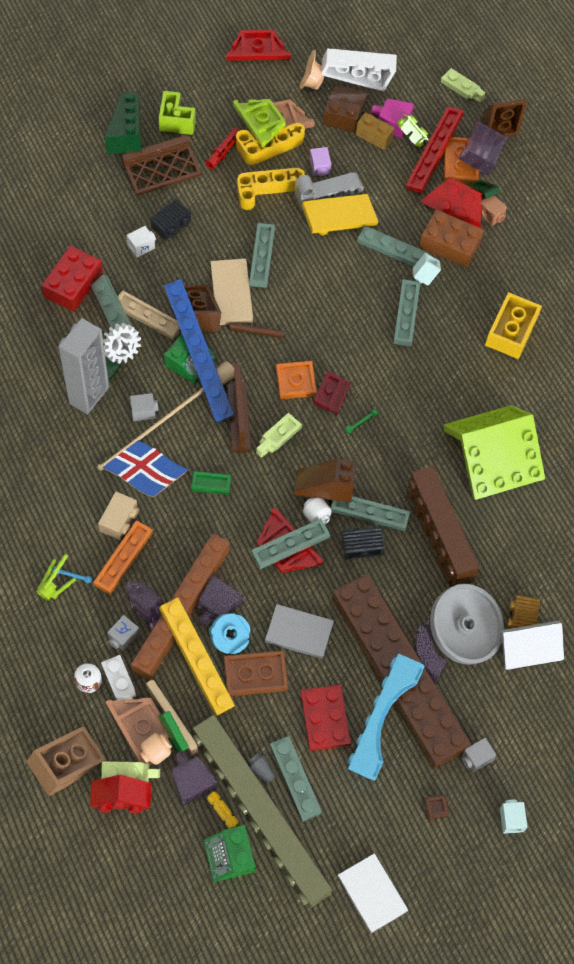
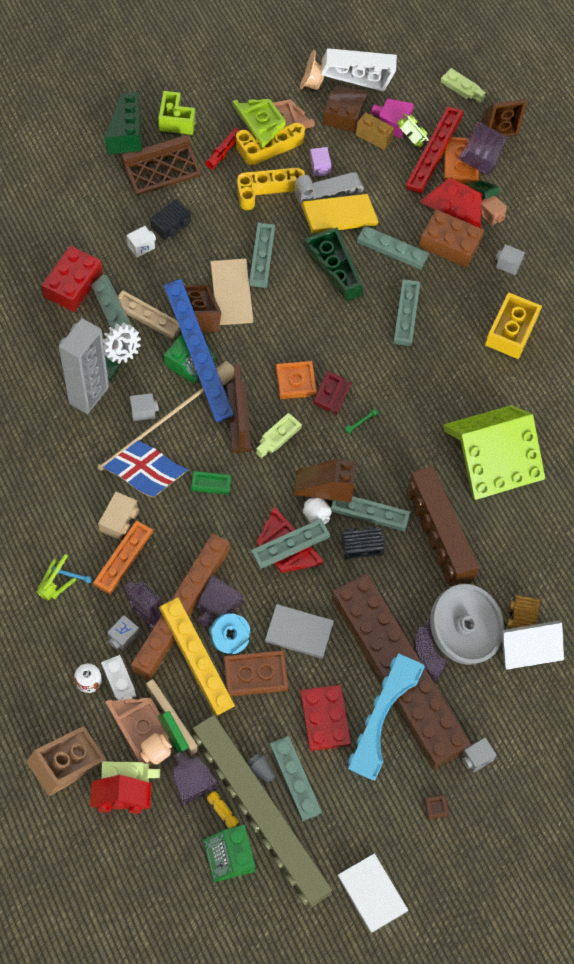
(256, 330): reddish brown bar -> none
(258, 46): red wing -> none
(333, 259): none -> dark green wedge
(426, 269): light aqua brick -> none
(509, 259): none -> light grey brick
(513, 816): light aqua brick -> none

